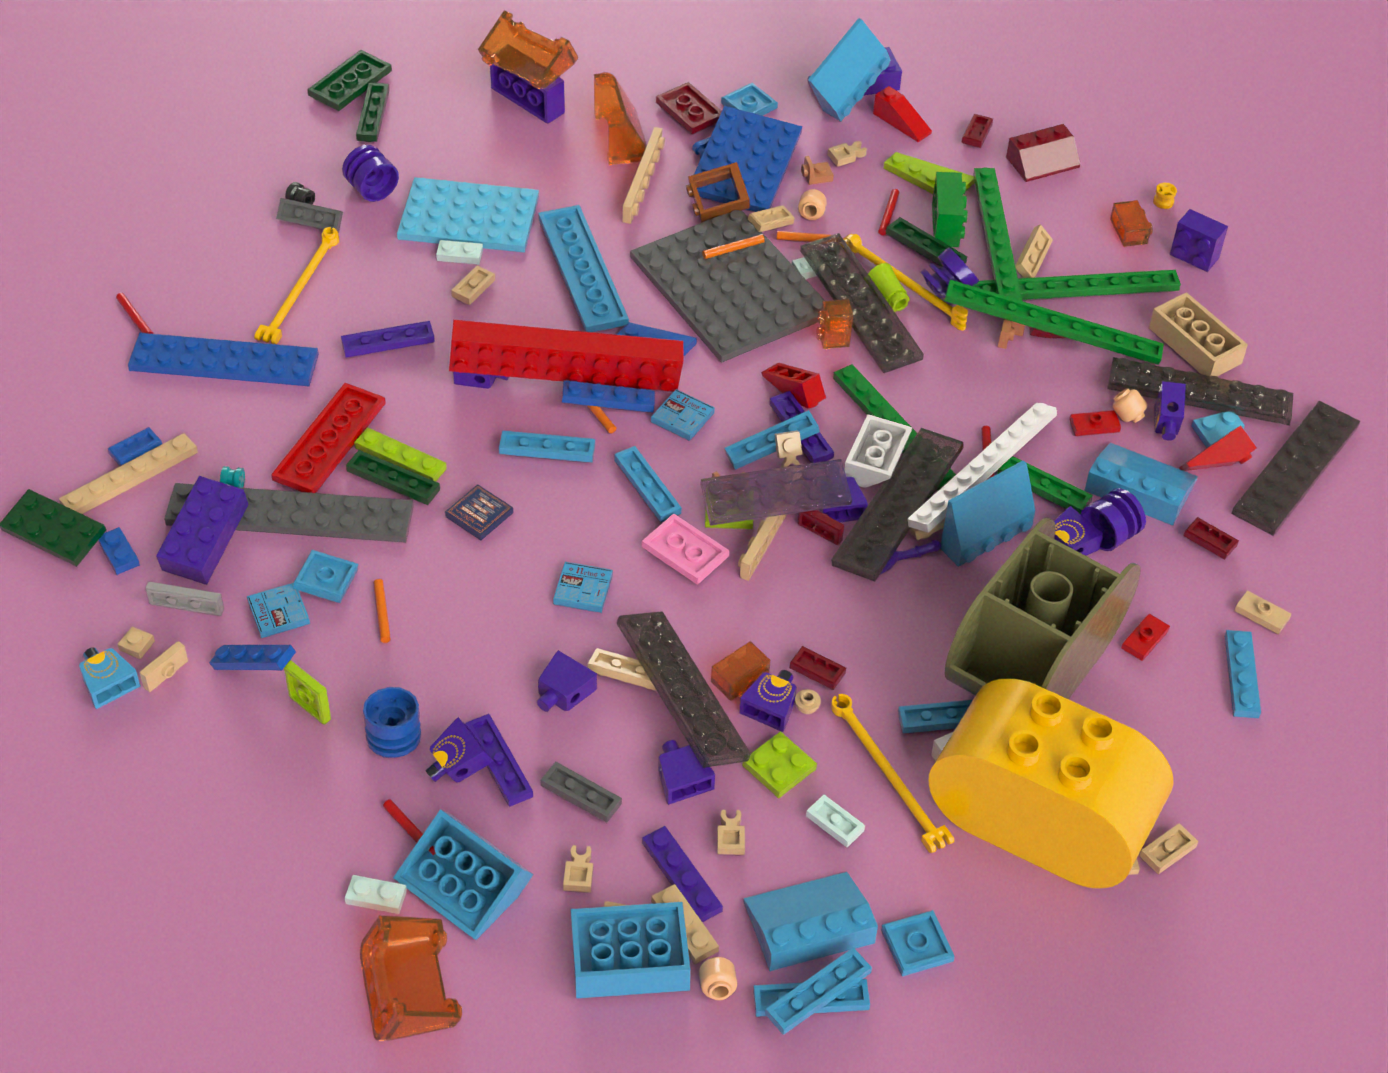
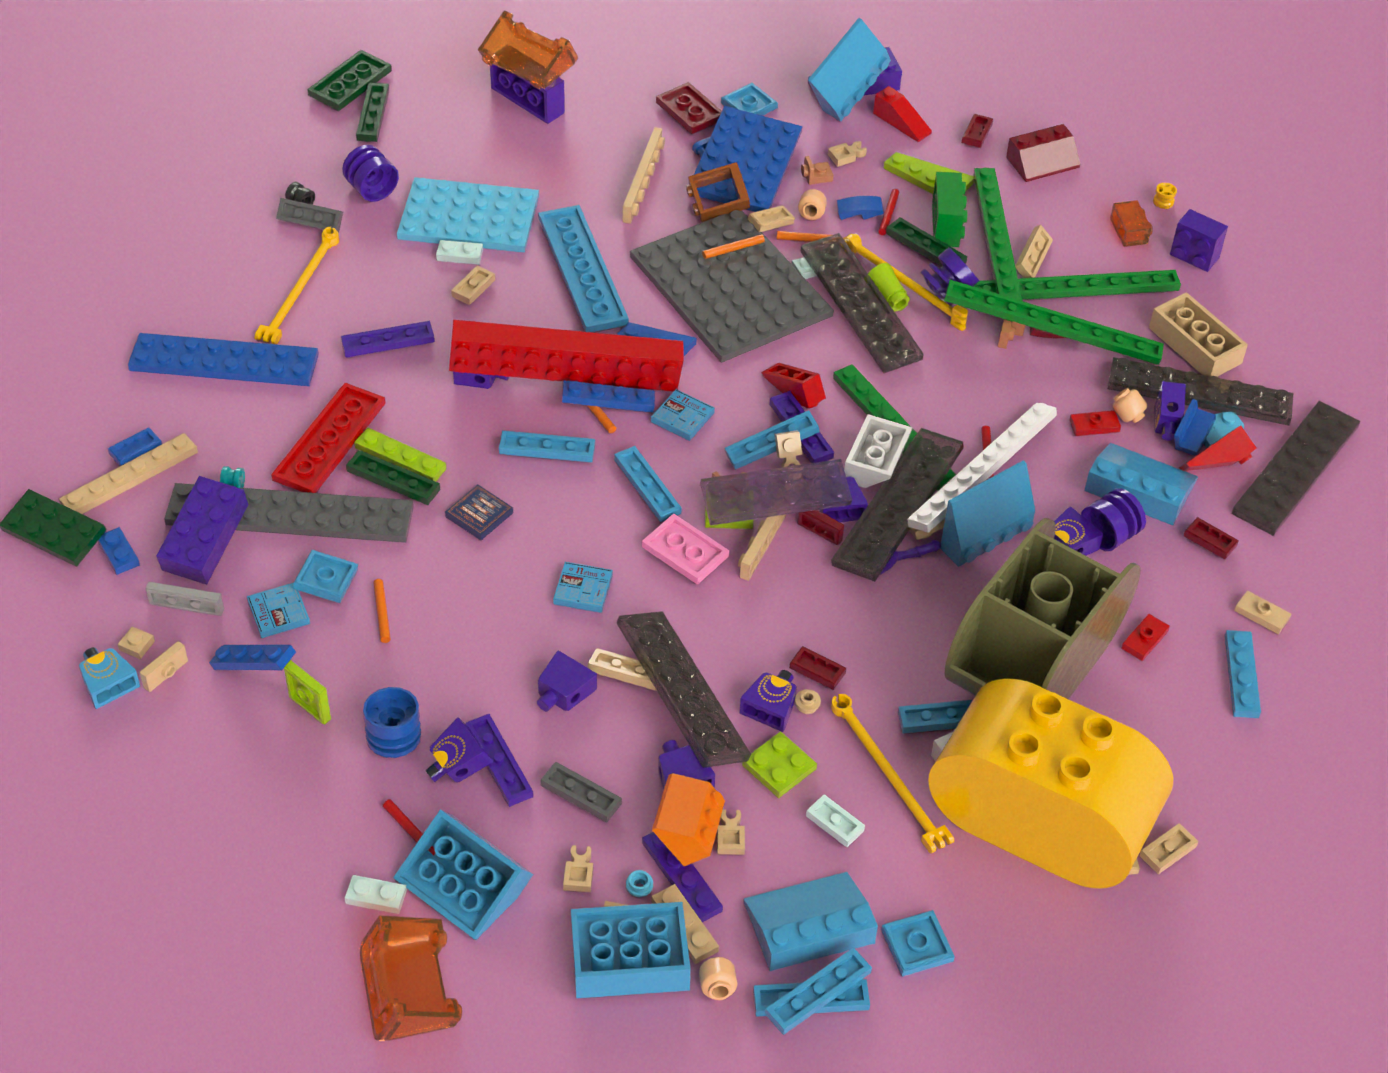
(134, 315): red bar -> none
(625, 132): clear orange windscreen -> none
(641, 877): none -> medium azure plate
(688, 817): none -> orange slope
(739, 670): clear orange brick -> none
(835, 324): clear orange brick -> none
(866, 205): none -> blue slope
(1053, 487): green plate -> none
(1193, 429): none -> blue panel

